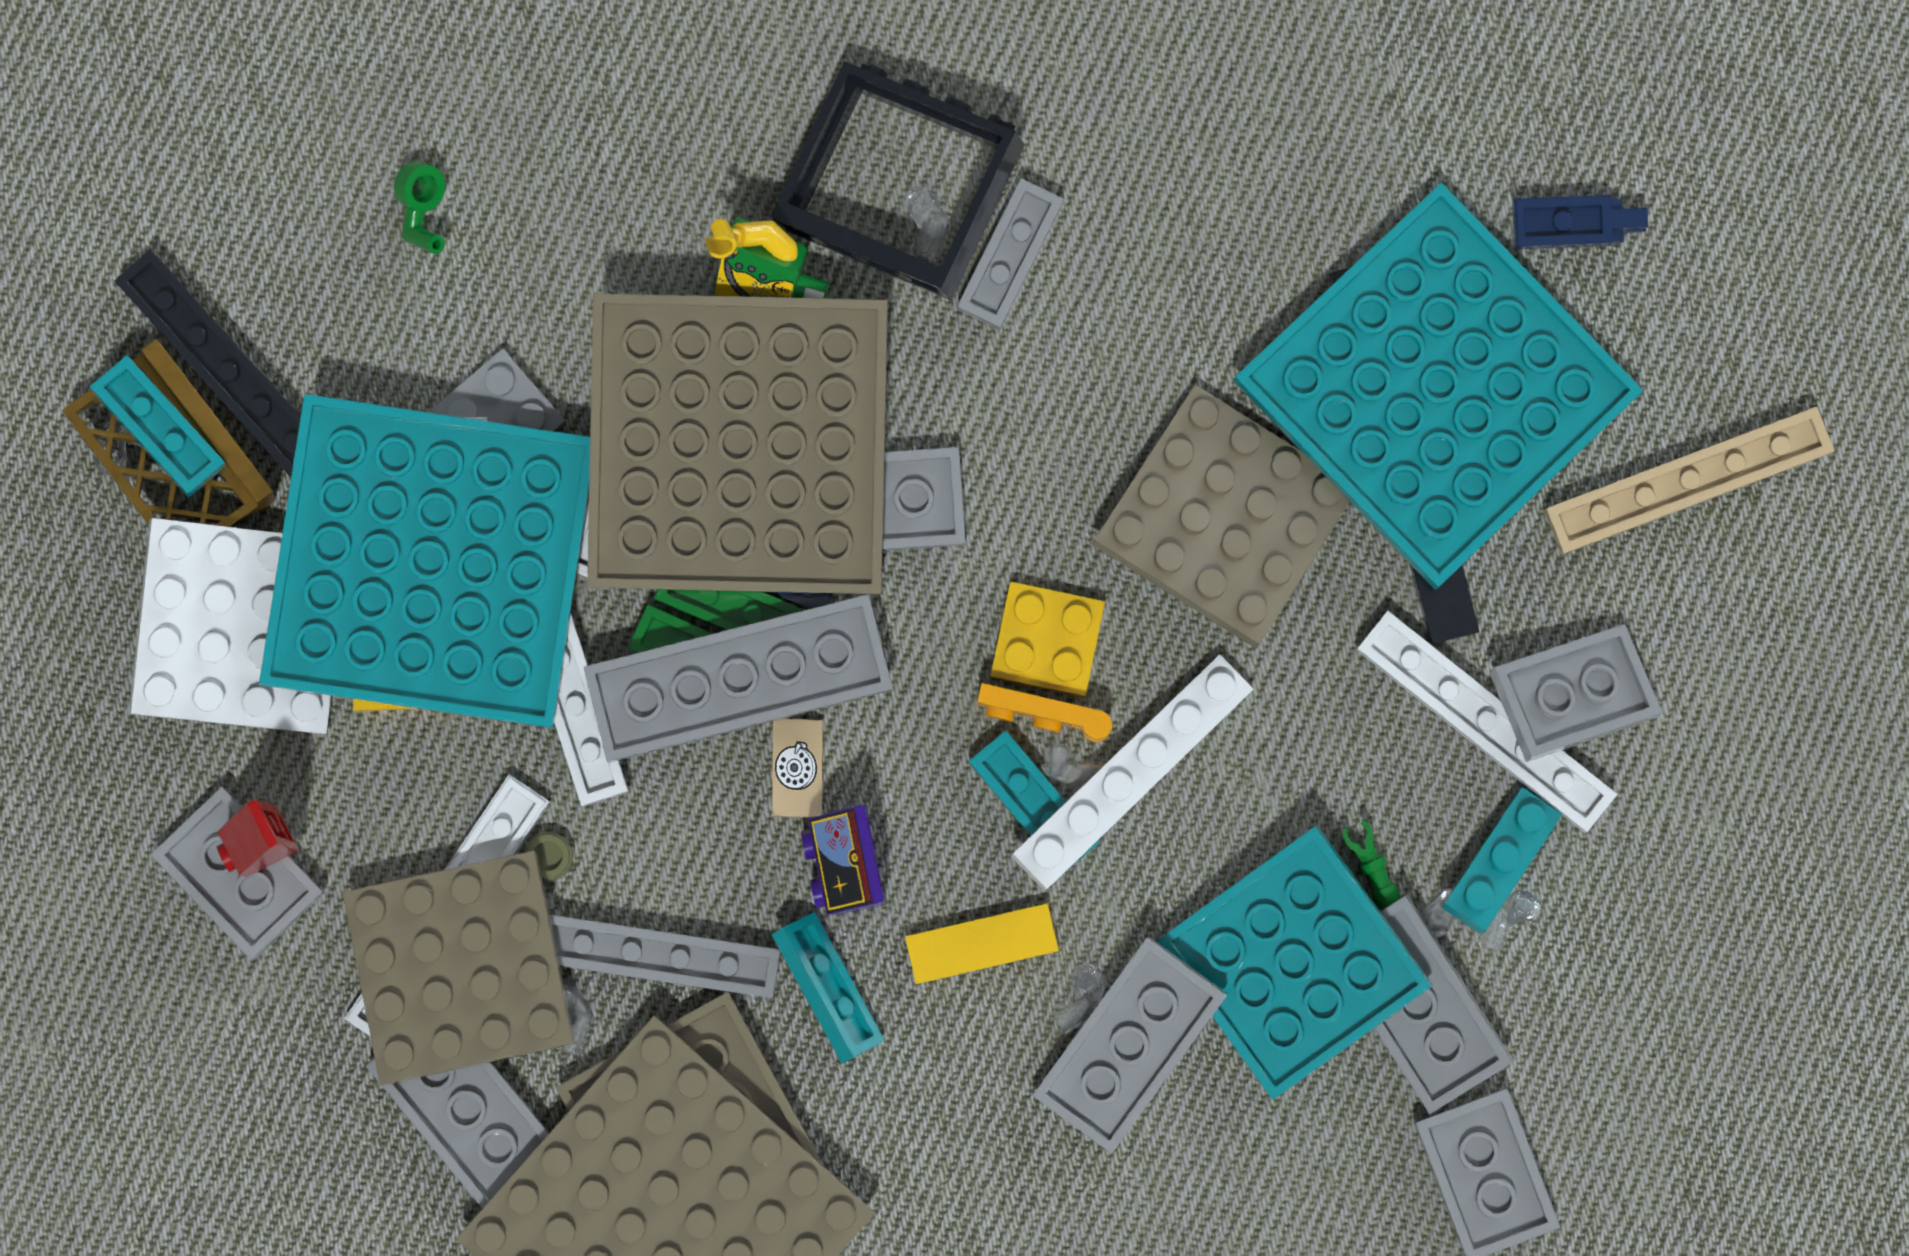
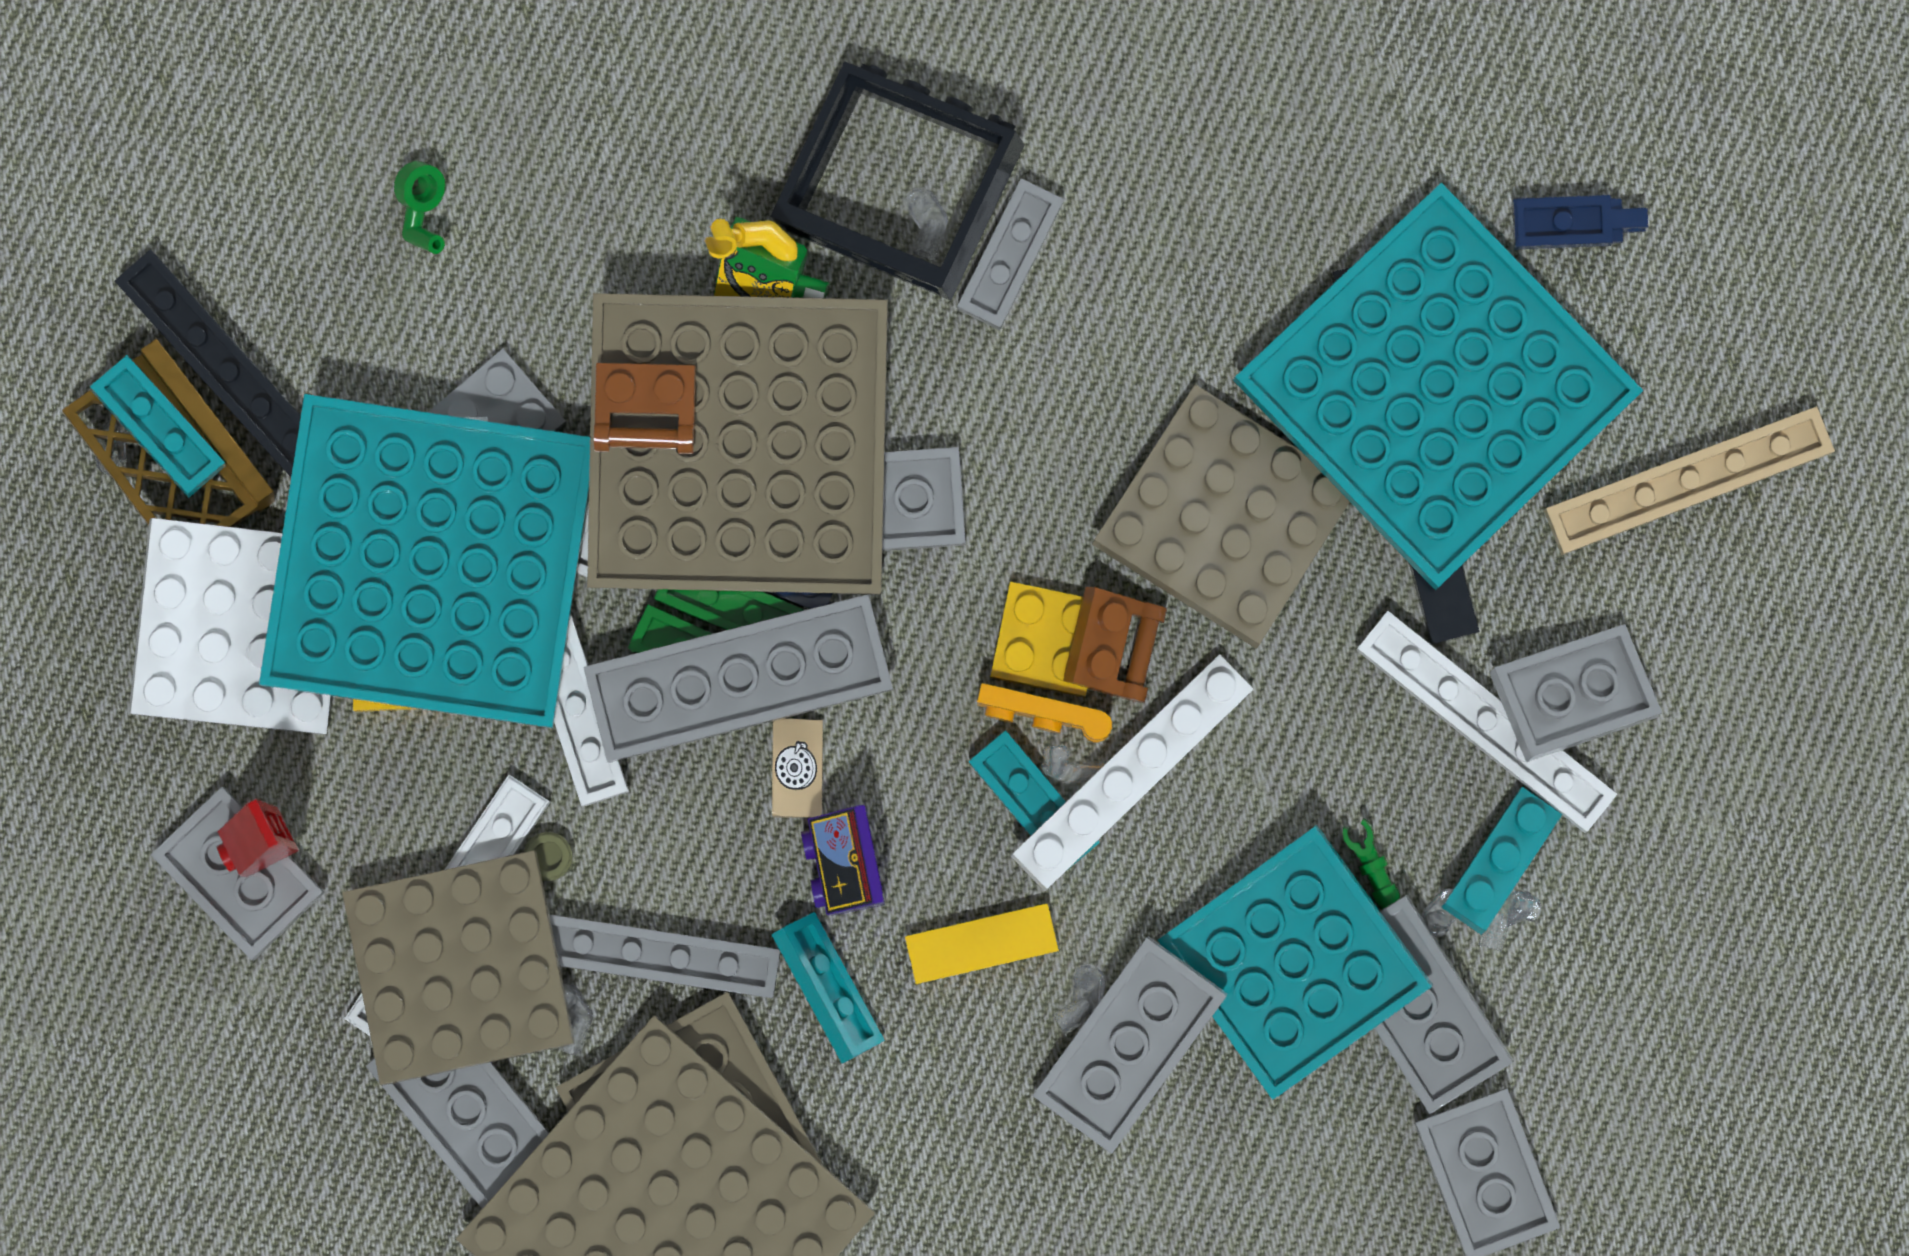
(644, 391): none -> dark orange plate
(1101, 643): none -> dark orange plate

